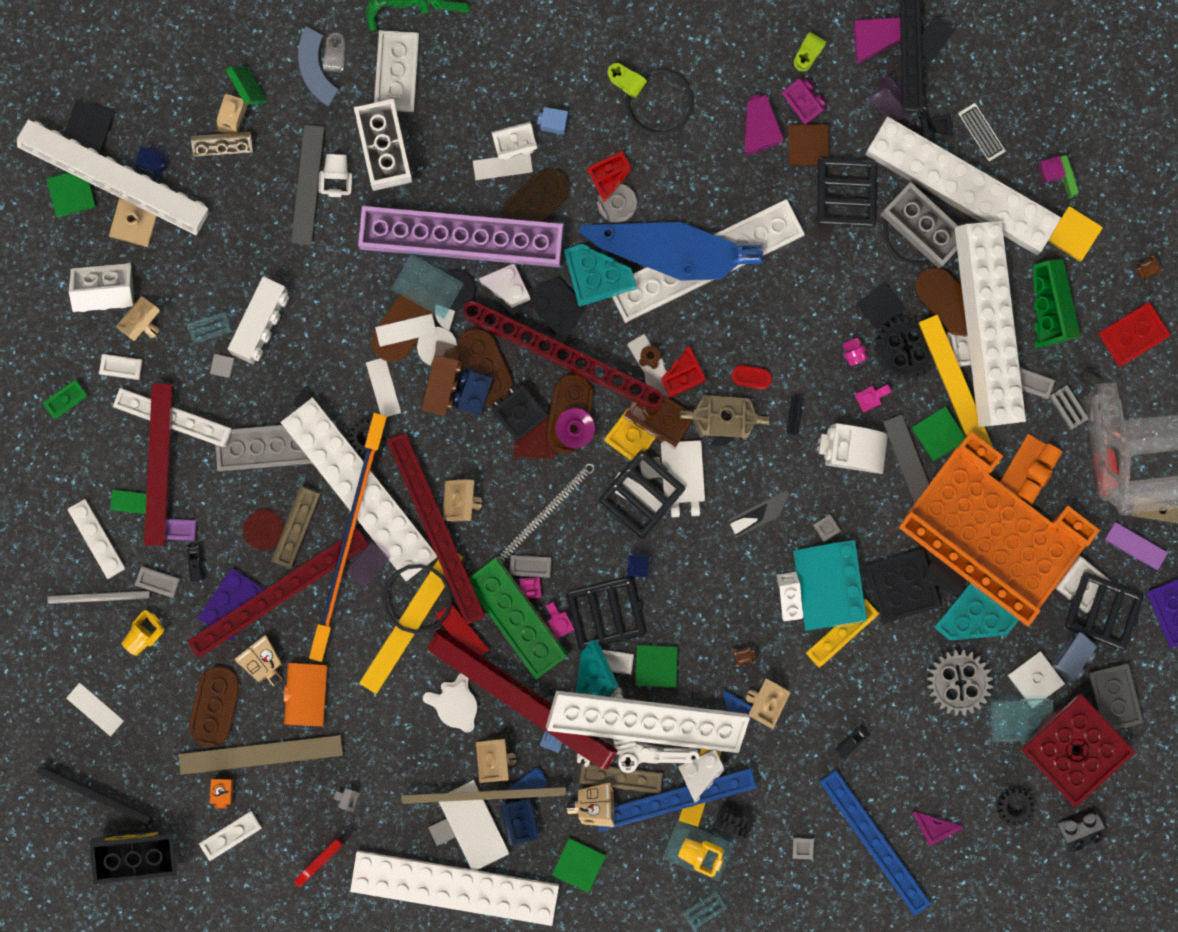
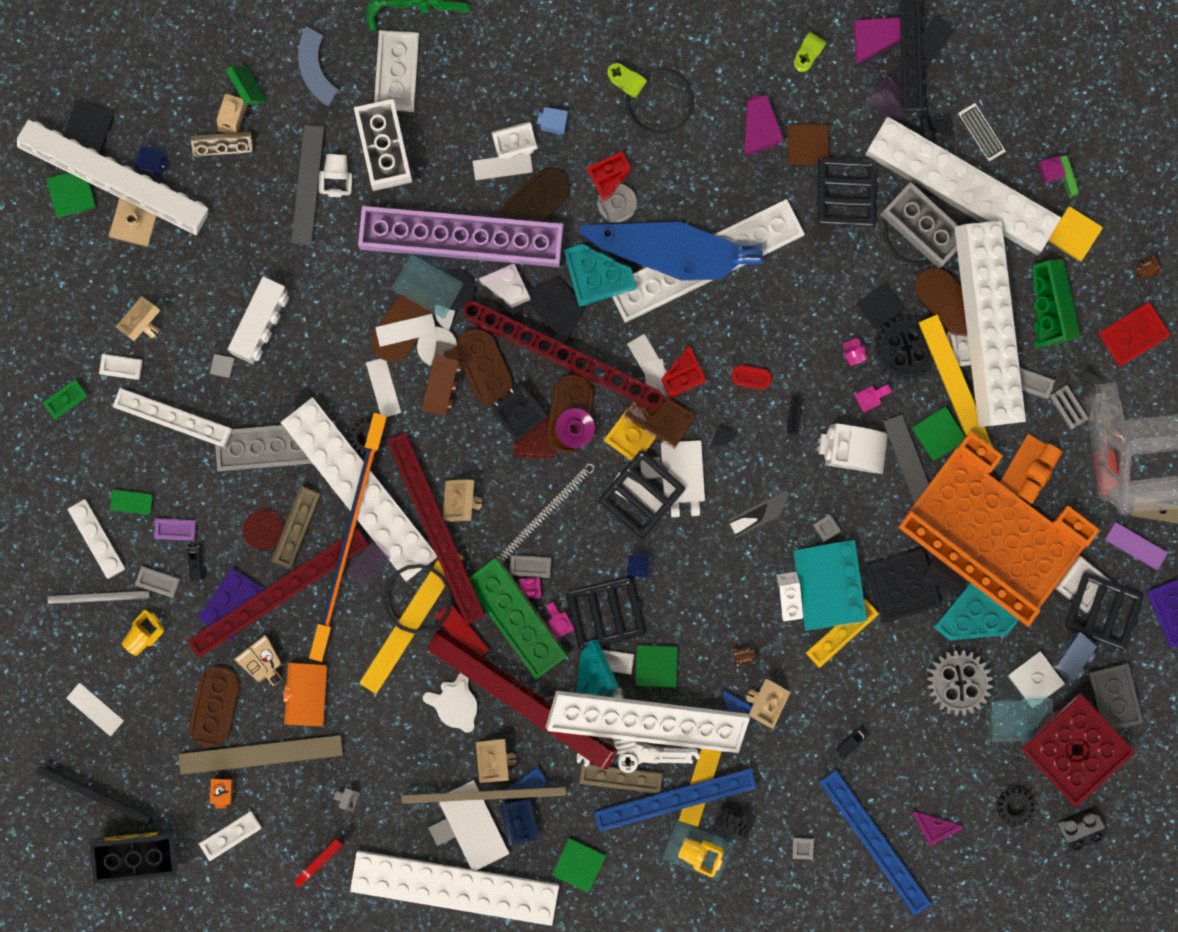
(101, 287): white slope -> none
(158, 464): dark red tile -> none
(211, 335): clear light blue tile -> none
(334, 56): clear piece -> none
(472, 391): dark blue bracket -> none
(550, 742): medium blue tile -> none
(594, 805): tan torso -> none
(644, 361): reddish brown brick -> none
(697, 905): clear light blue tile -> none
(701, 773): white wing -> none
(709, 420): dark tan plate -> none
(805, 99): magenta bracket -> none

